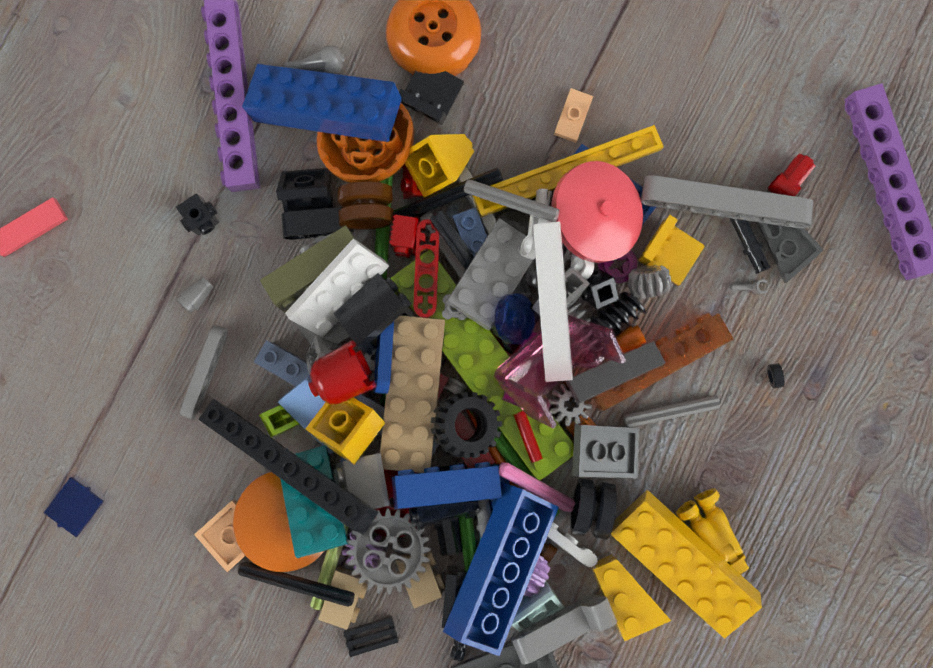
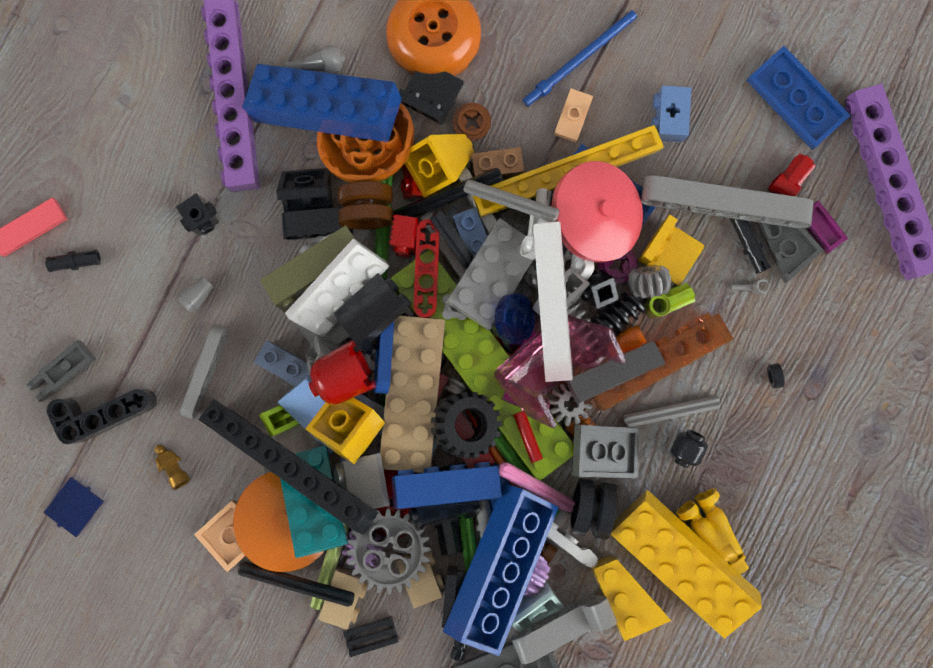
(62, 369): none -> dark grey hinge
(73, 260): none -> black pin
(106, 413): none -> black beam
(168, 462): none -> pearl gold piece
(472, 111): none -> dark orange gear
(507, 160): none -> medium nougat brick
(545, 86): none -> blue bar
(671, 301): none -> lime piece
(678, 102): none -> medium blue brick
(689, 448): none -> black head
(798, 97): none -> blue plate
(825, 229): none -> magenta tile

